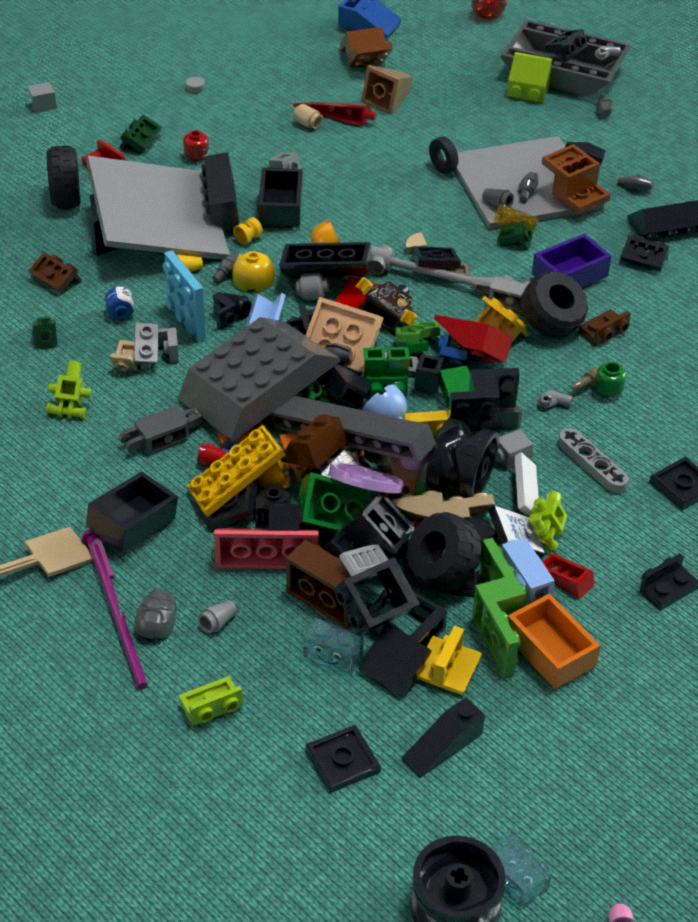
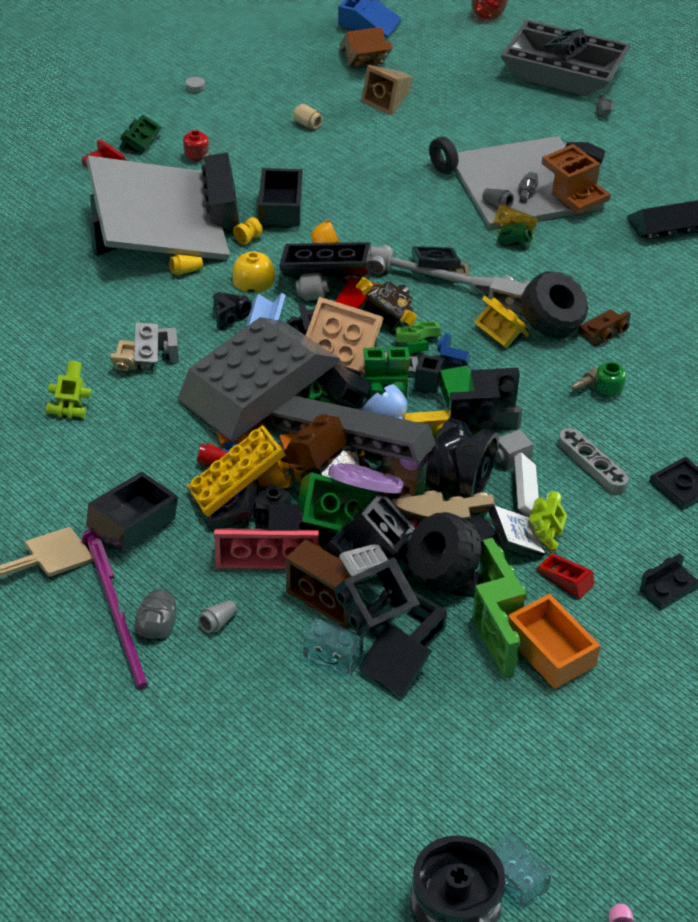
(42, 97): light grey panel -> none
(44, 332): dark green bracket -> none
(54, 272): reddish brown bracket -> none
(63, 176): black tyre -> none
(119, 303): blue head -> none
(160, 430): dark grey hinge -> none
(184, 296): medium azure plate -> none
(211, 700): lime bracket -> none
(225, 267): dark grey piece -> none
(285, 161): light grey bracket -> none
(342, 758): black tile -> none
(343, 112): red piece -> none
(343, 352): dark grey piece -> none
(415, 240): tan tile -> none
(445, 737): black slope -> none
(450, 662): yellow bracket -> none
(480, 338): red slope -> none
(528, 569): light blue window -> none
(529, 77): lime slope -> none
(554, 398): light grey arm -> none
(576, 258): dark purple piece -> none
(606, 51): light grey arm -> none
(637, 182): dark grey piece -> none
(645, 252): black bracket -> none

